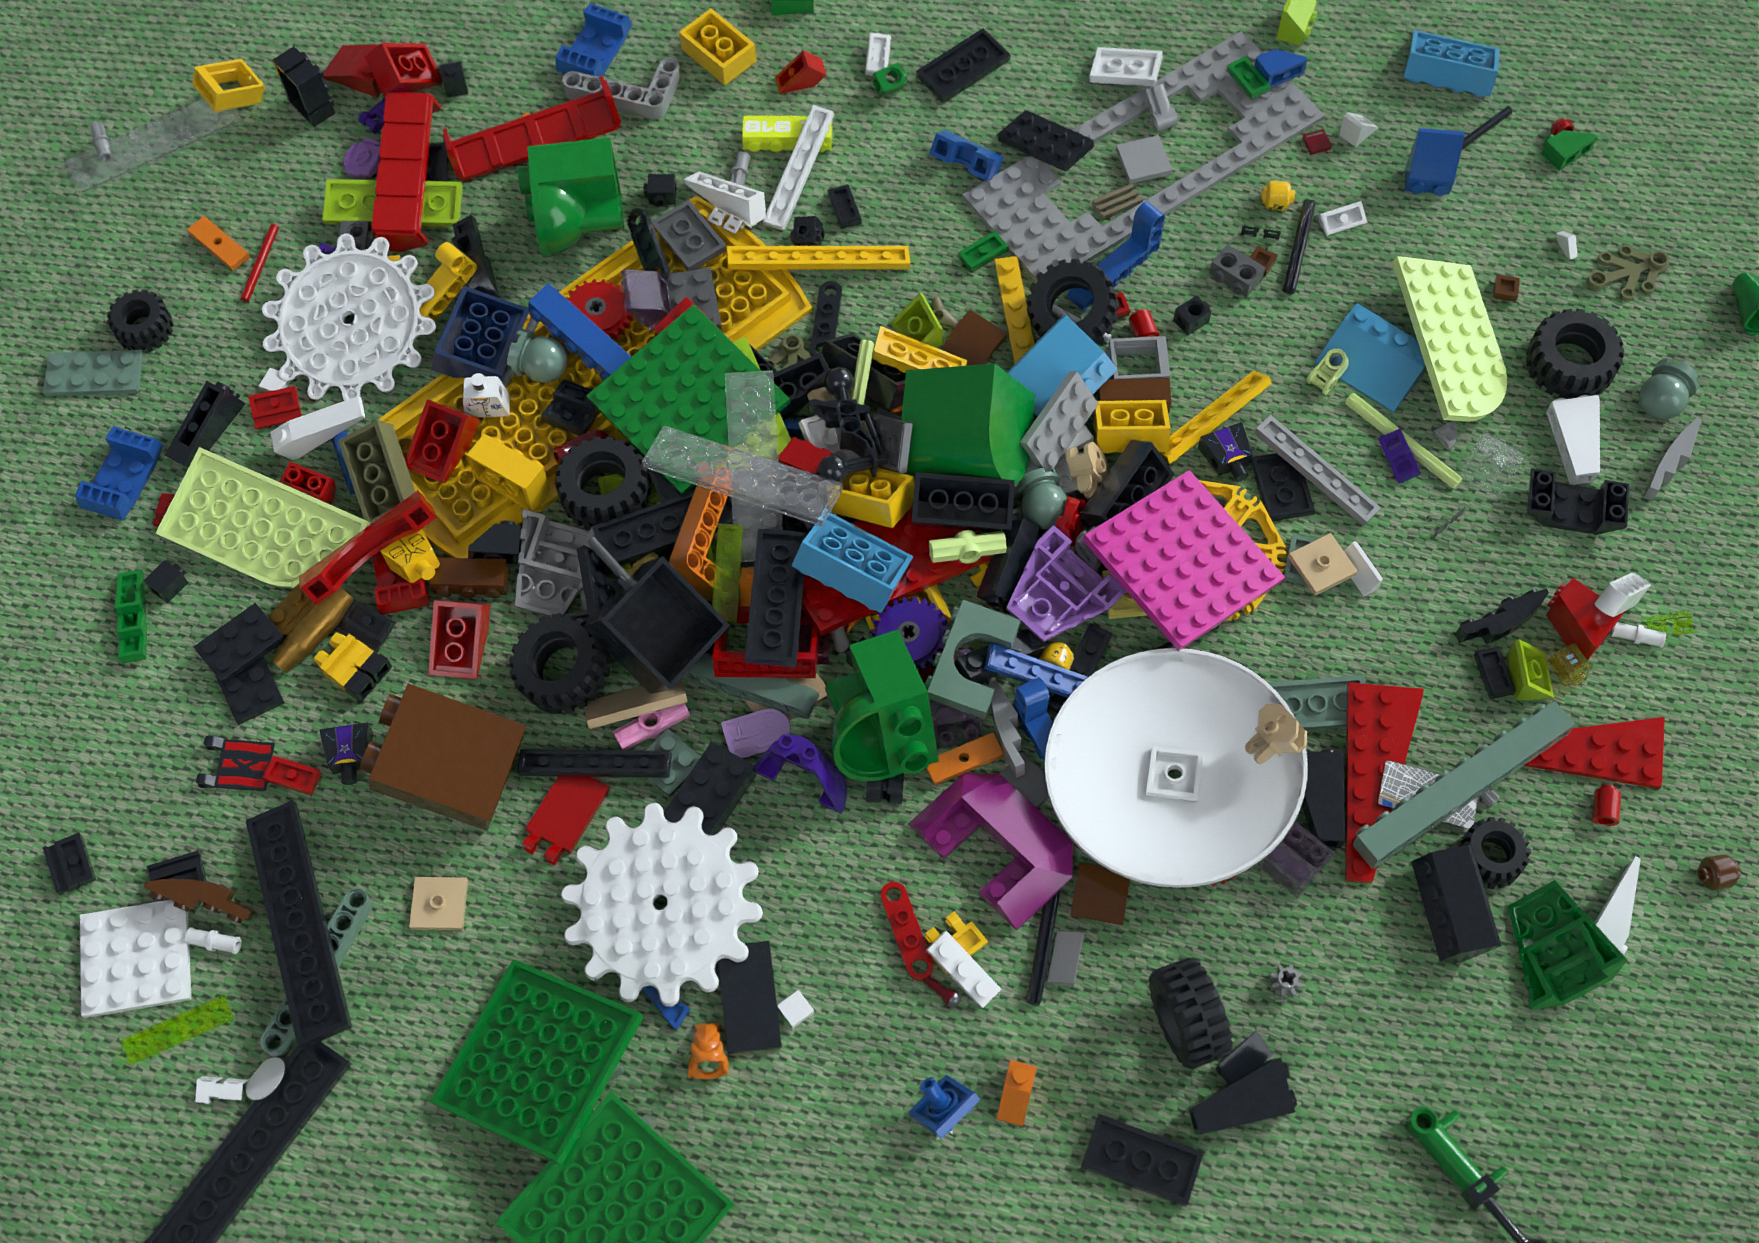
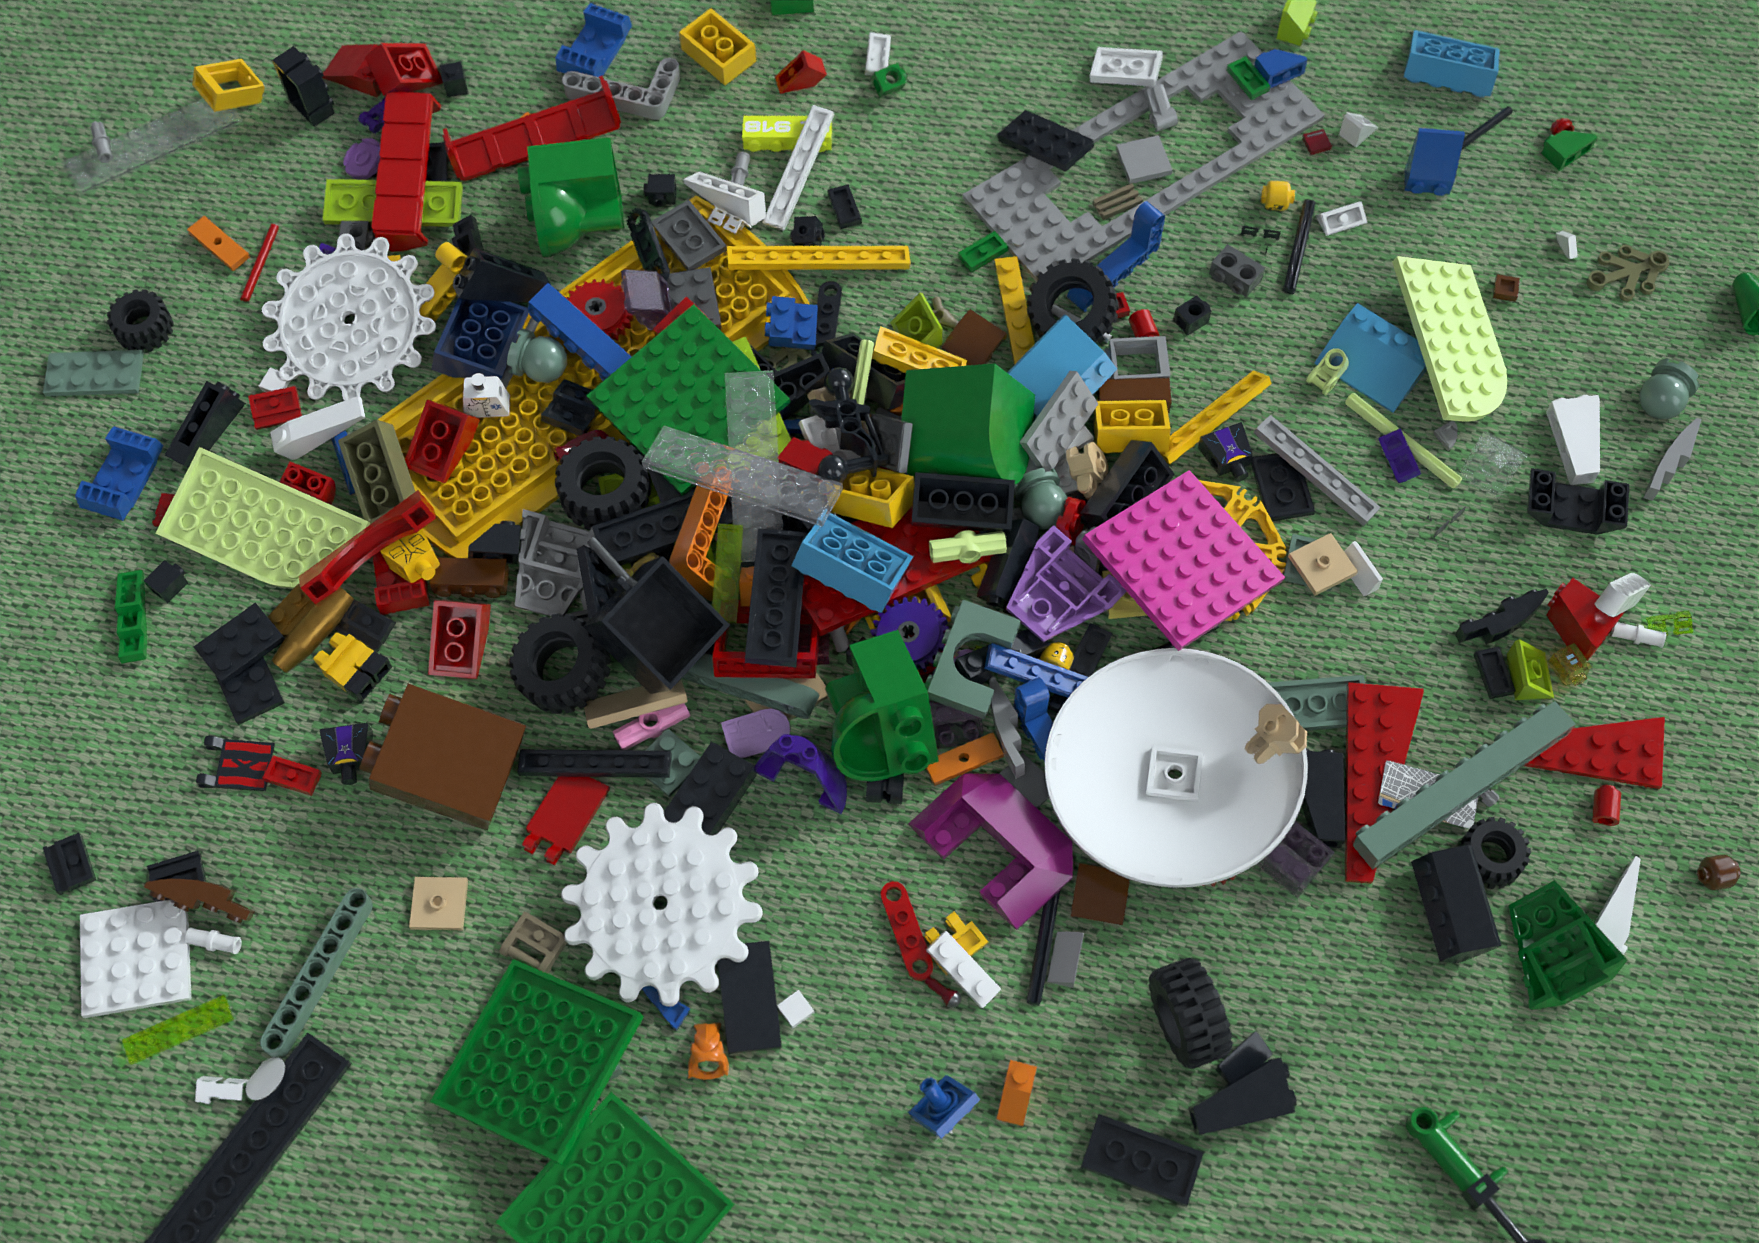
(298, 925): black plate -> none
(497, 279): none -> black slope
(509, 472): yellow brick -> none
(537, 936): none -> dark tan plate
(791, 323): none -> blue plate
(956, 149): blue arch -> none
(963, 65): black plate -> none
(1264, 258): reddish brown plate -> none
(1285, 988): light grey gear -> none
(1582, 330): black tyre -> none

